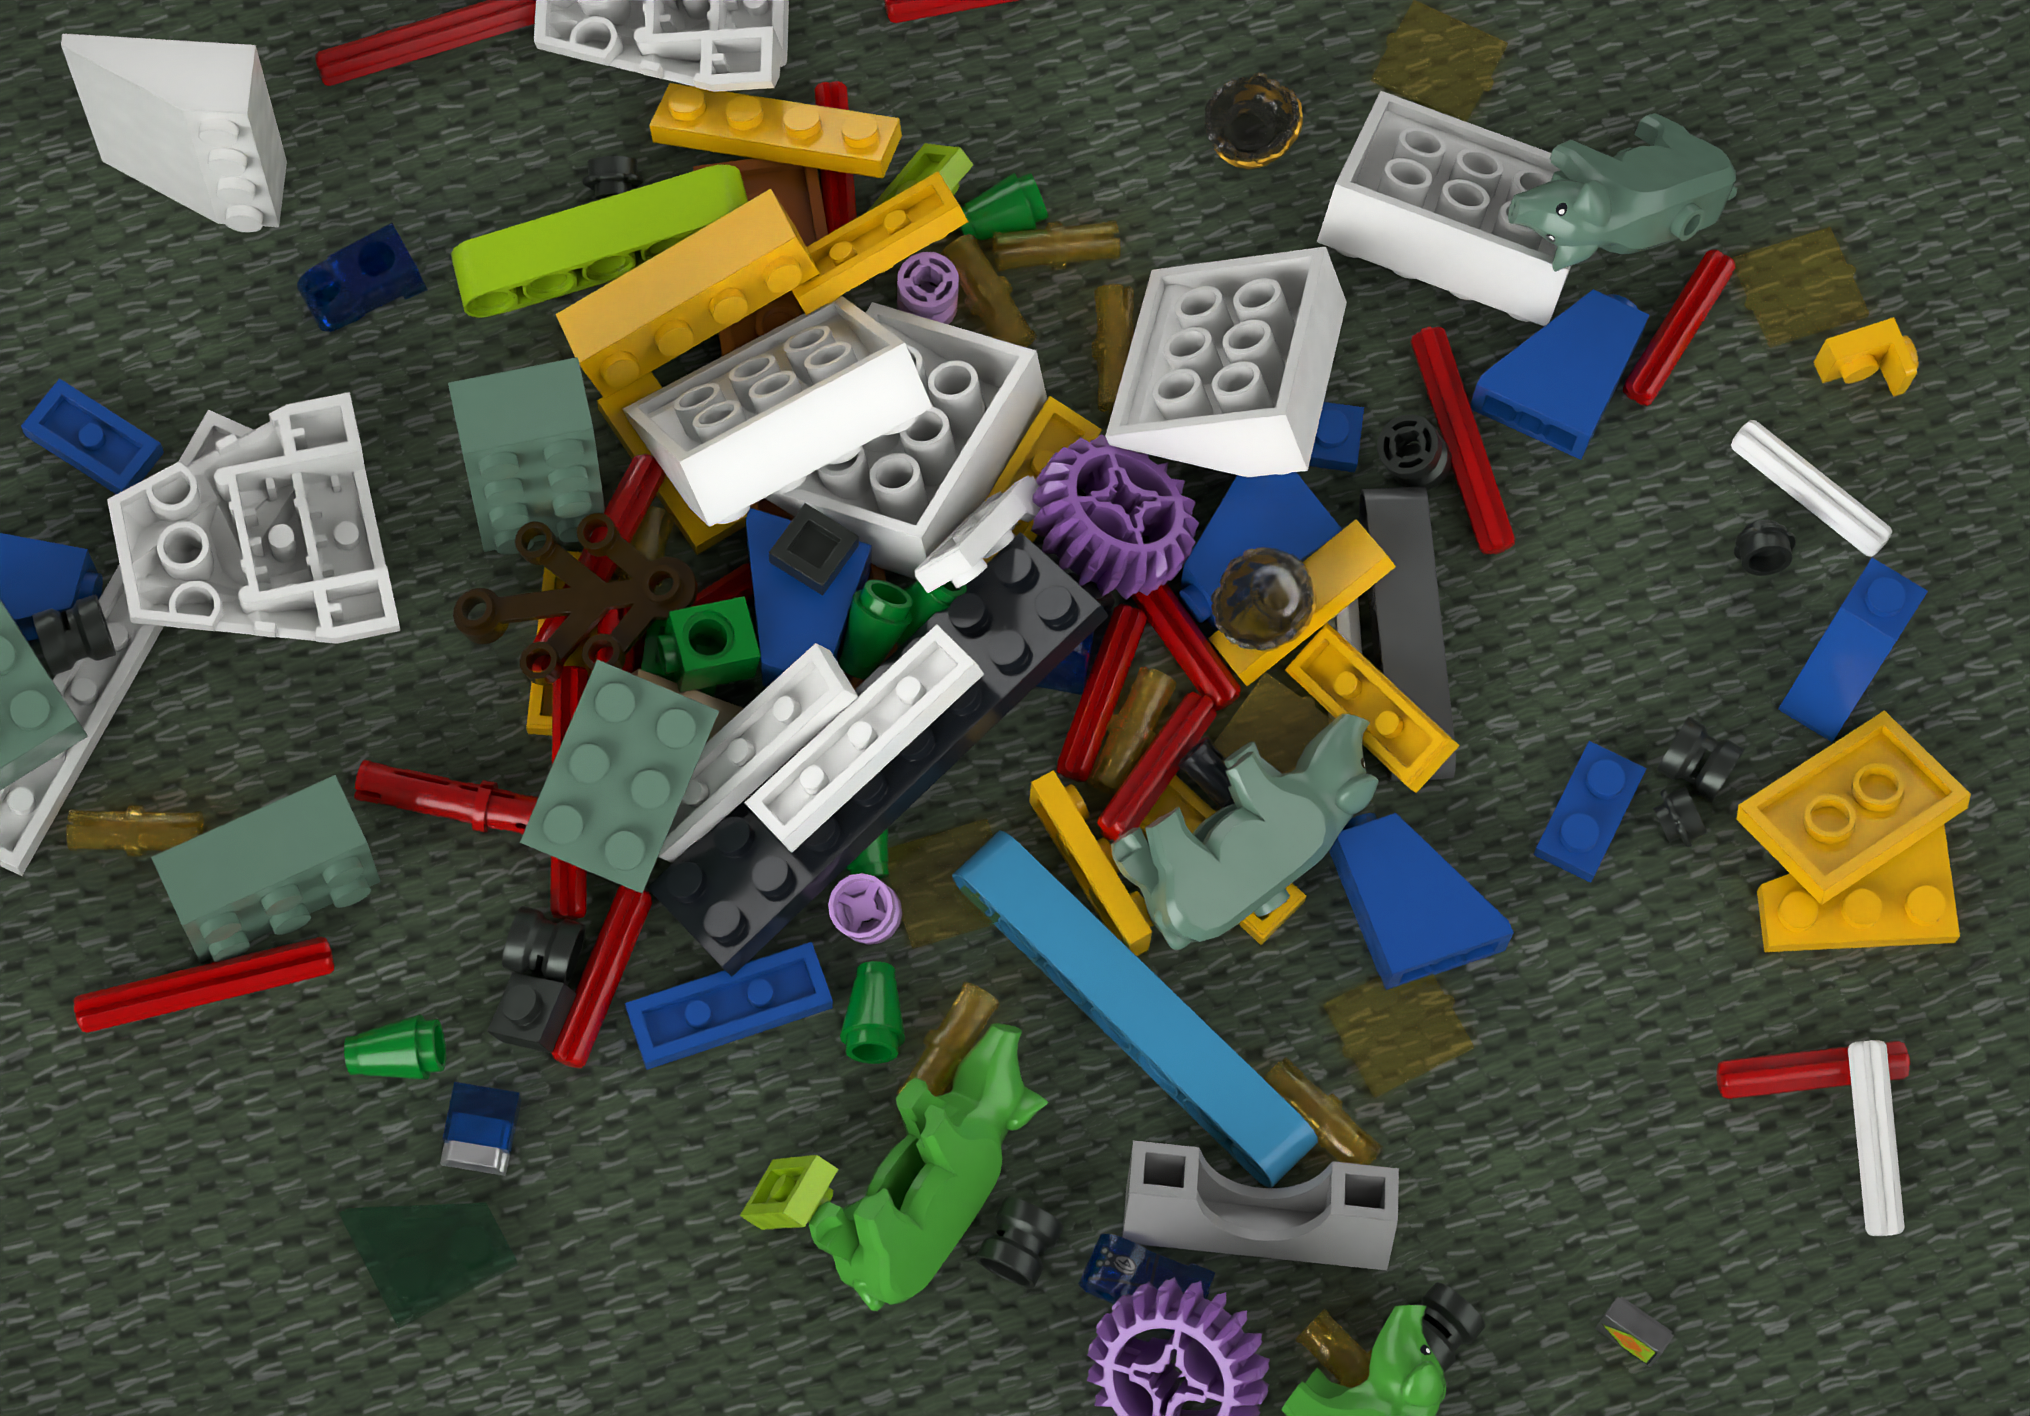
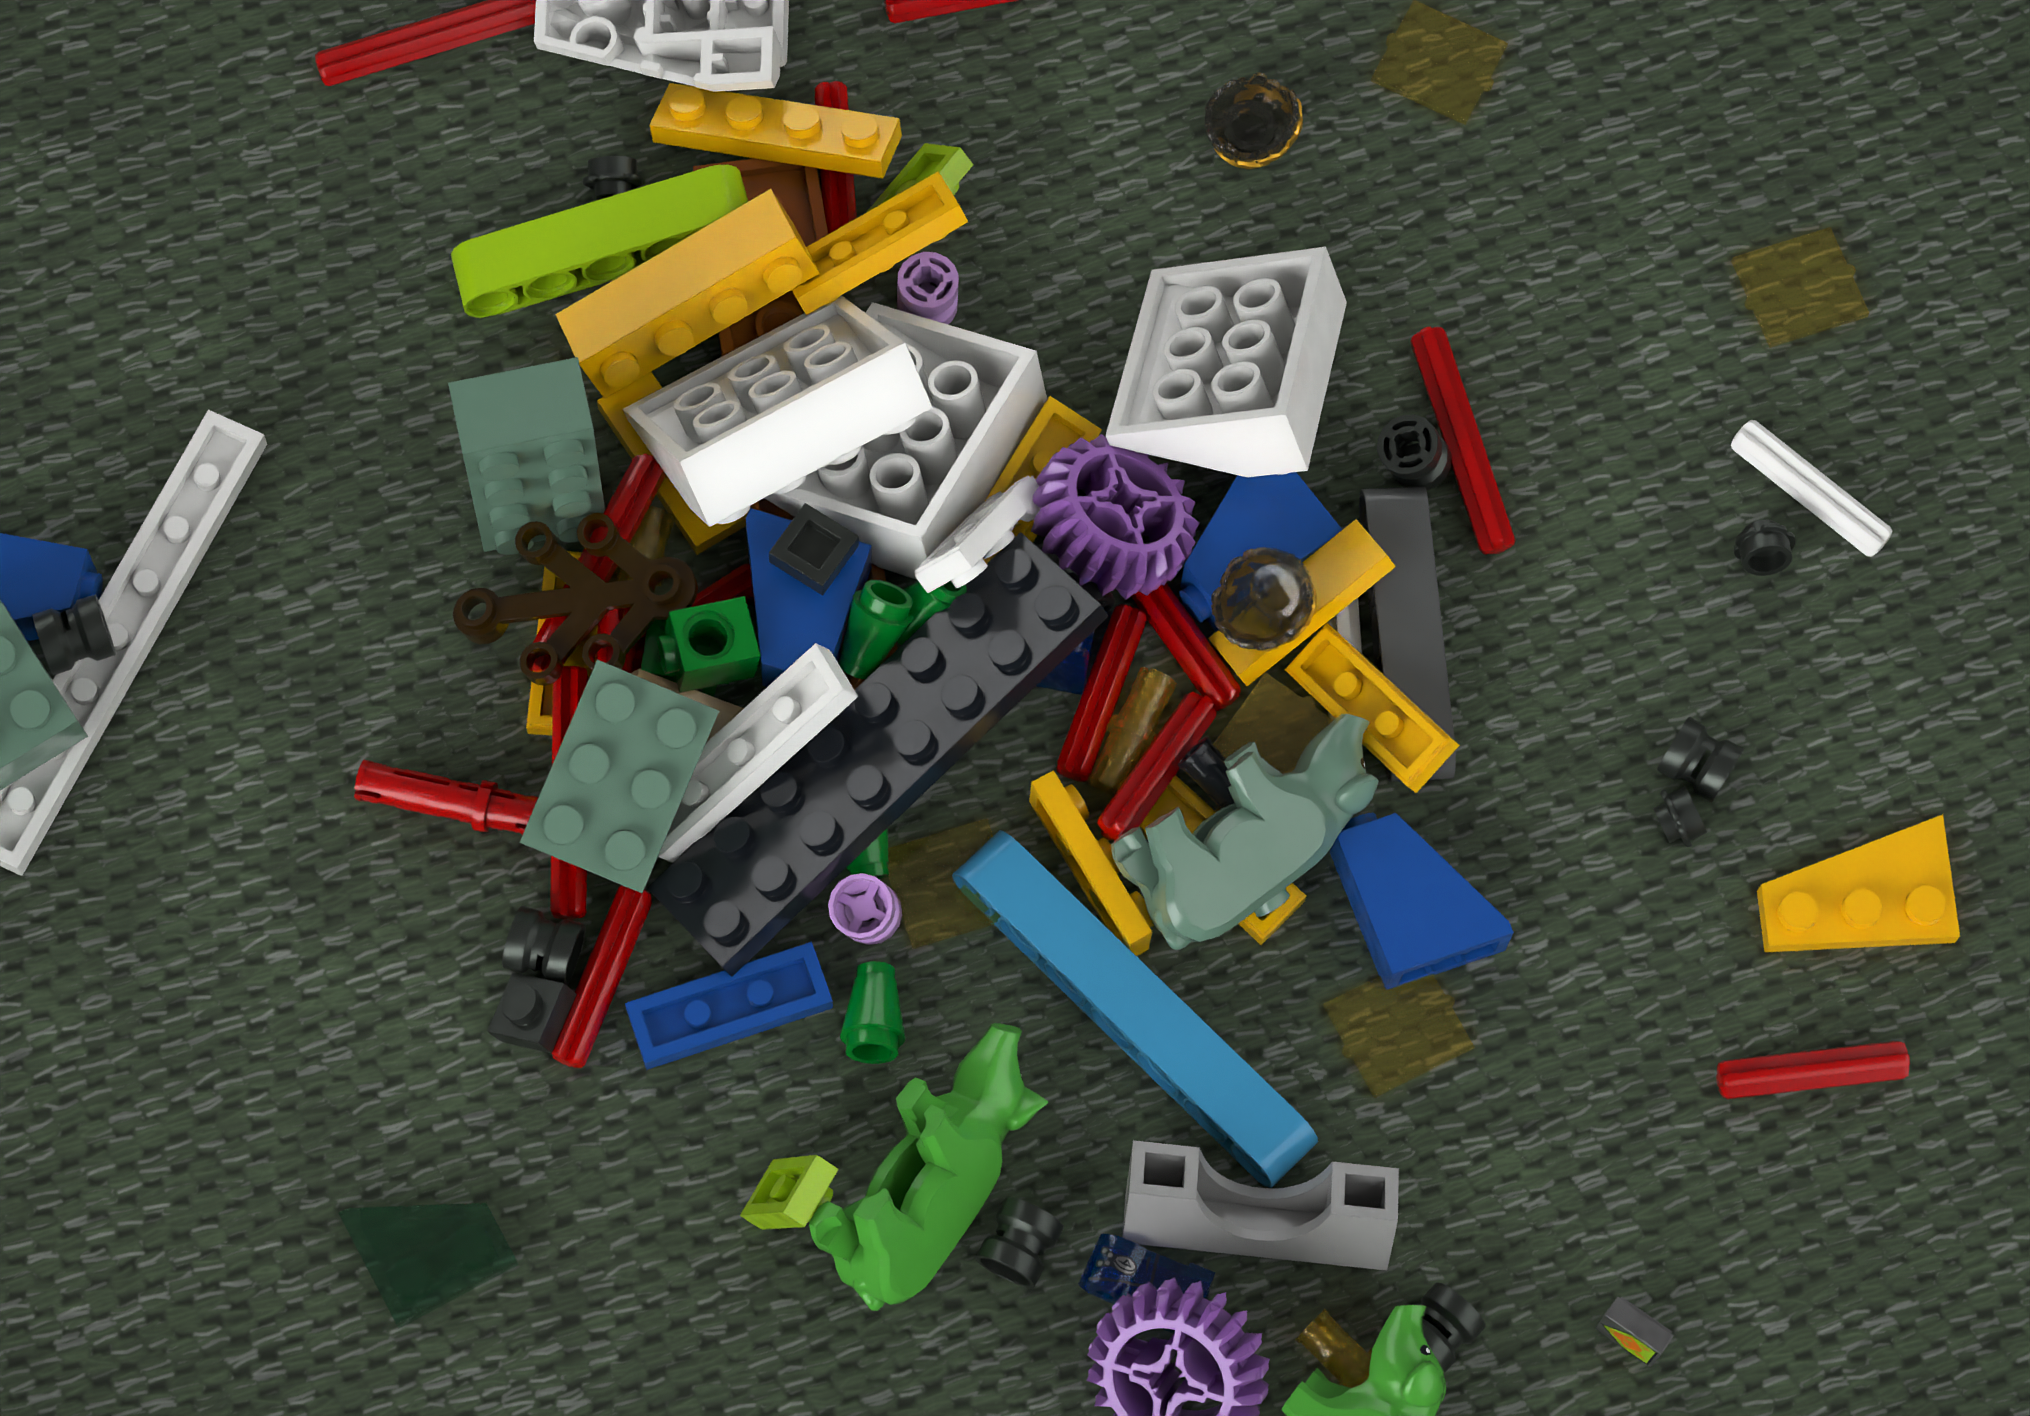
(92, 438): blue plate -> none
(131, 830): clear yellow pin -> none
(185, 122): white slope -> none
(203, 984): red axle -> none
(261, 534): white wedge -> none
(268, 871): sand green brick -> none
(360, 279): clear blue leg -> none
(398, 1050): green cone -> none
(480, 1128): clear blue piece -> none
(864, 738): white plate -> none
(953, 1038): clear yellow pin -> none
(988, 293): clear yellow pin -> none
(1005, 208): green cone -> none
(1056, 245): clear yellow pin -> none
(1112, 340): clear yellow pin -> none
(1324, 1114): clear yellow pin -> none
(1338, 437): blue plate -> none
(1435, 208): white slope -> none
(1564, 373): blue slope -> none
(1589, 811): blue plate -> none
(1628, 199): sand green animal -> none
(1679, 327): red axle -> none
(1852, 649): blue slope -> none
(1853, 807): yellow plate -> none
(1864, 350): yellow bracket -> none
(1876, 1138): white axle -> none

